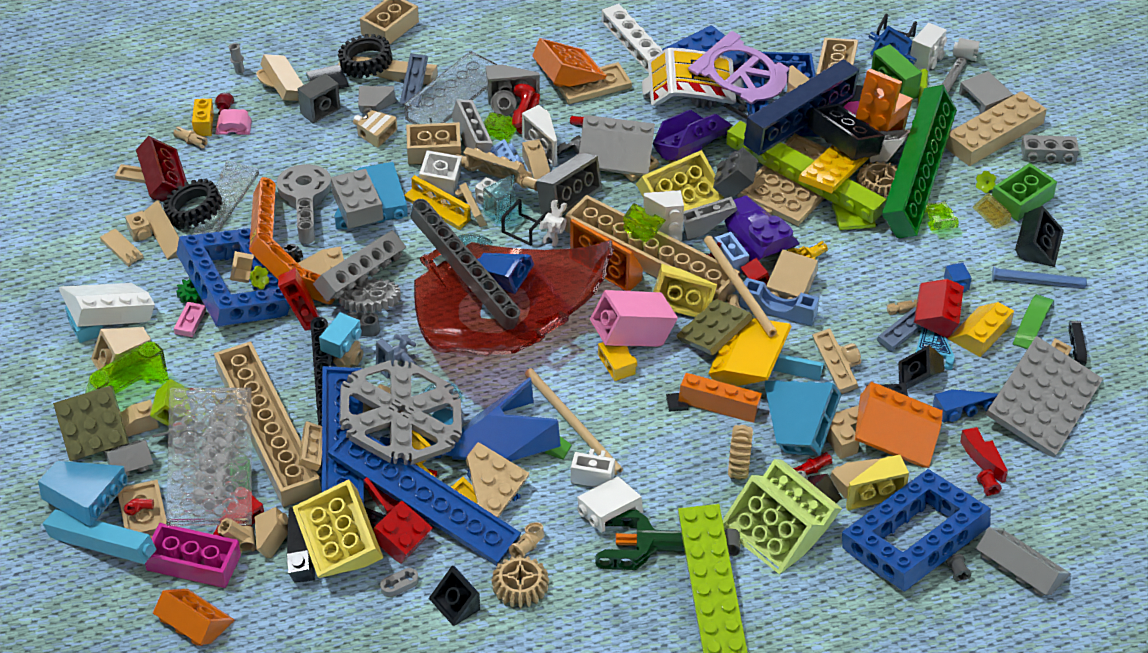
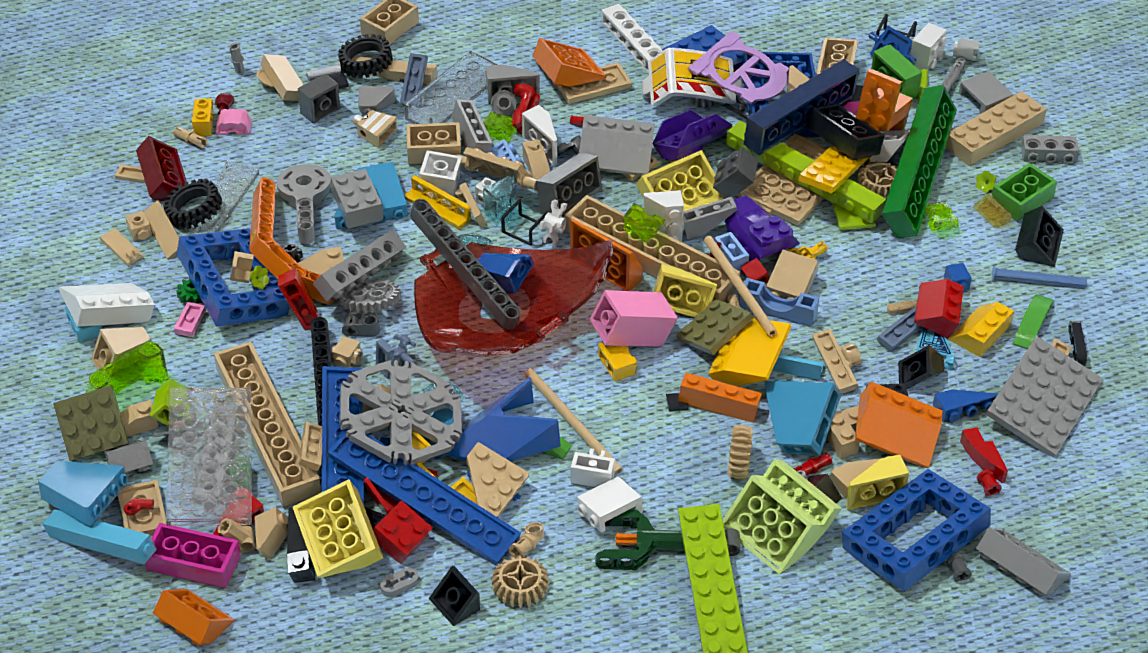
(340, 335): medium azure brick -> none

